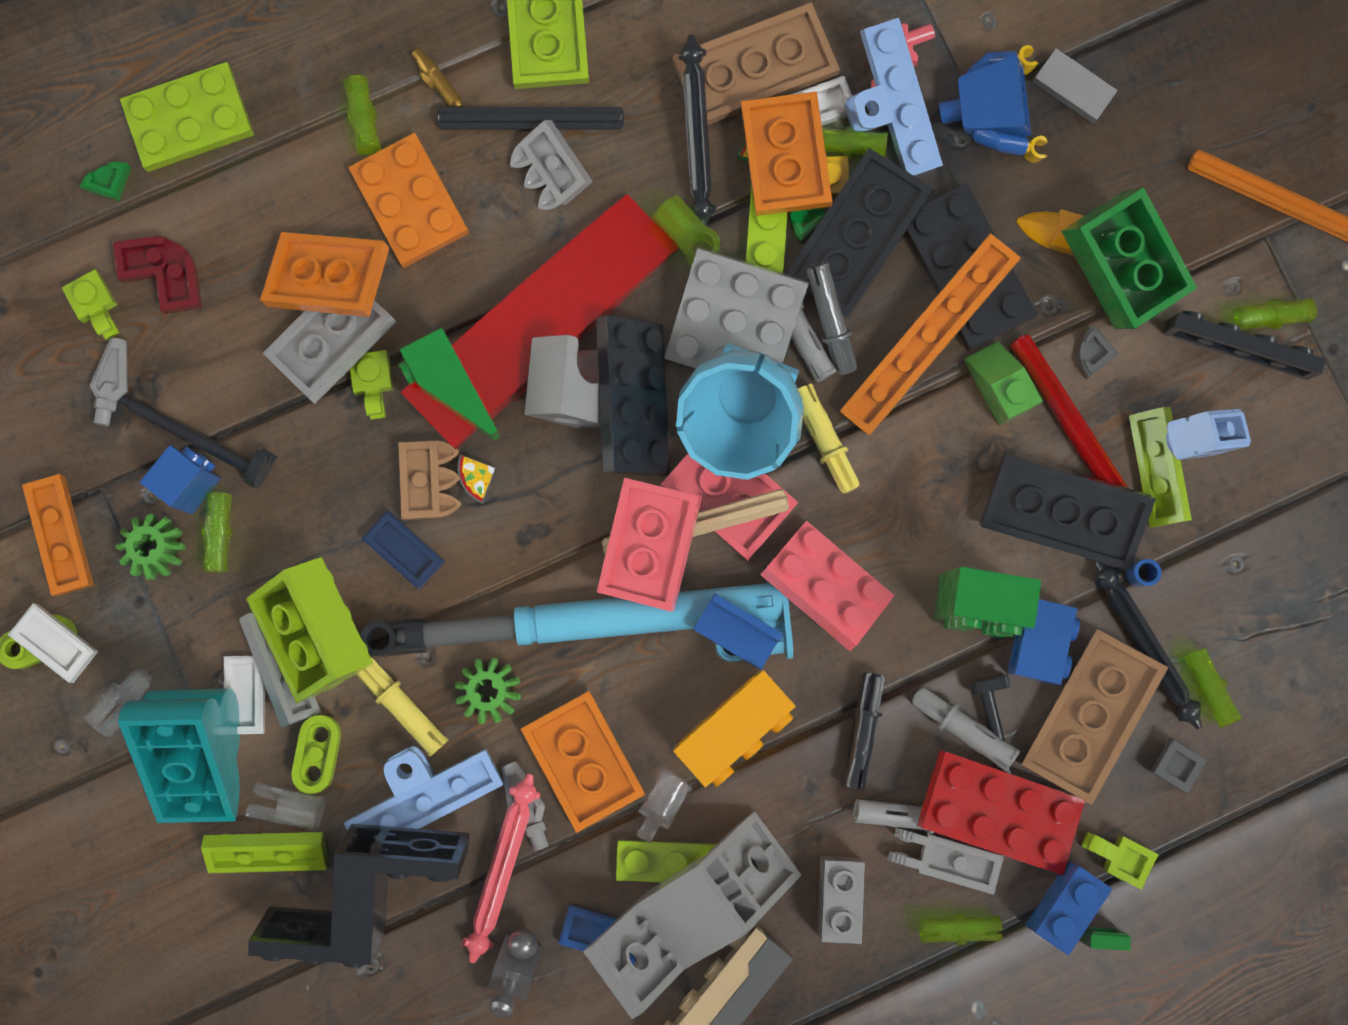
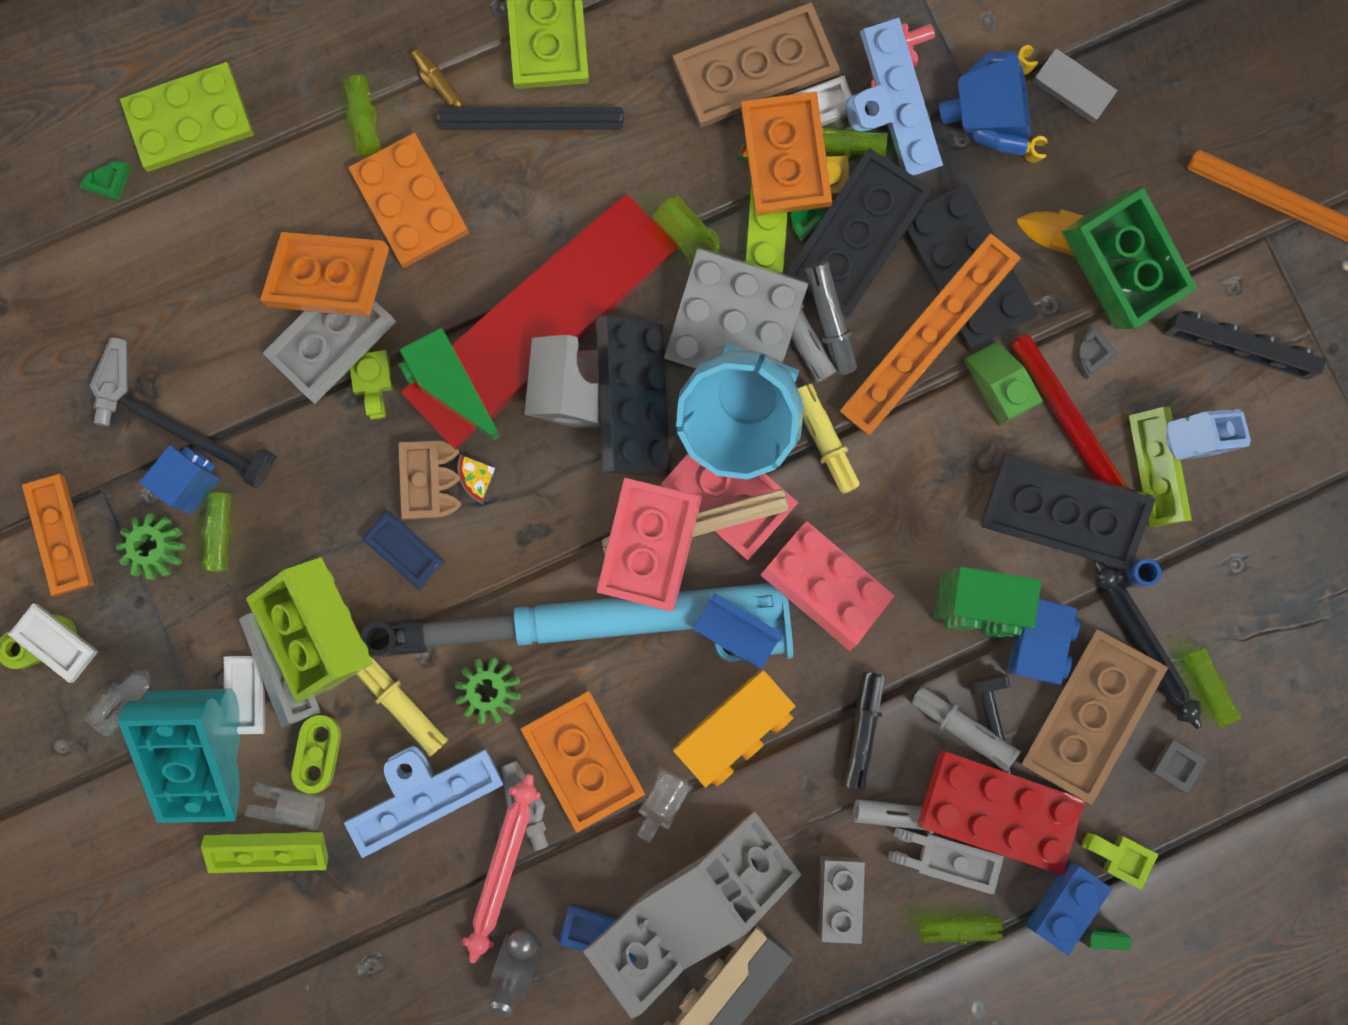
(91, 301): lime plate -> none
(165, 261): dark red plate -> none
(360, 893): black bracket -> none
(551, 165): light grey plate -> none
(655, 860): lime plate -> none
(697, 129): black wheel -> none
(1275, 314): clear neon green pin -> none

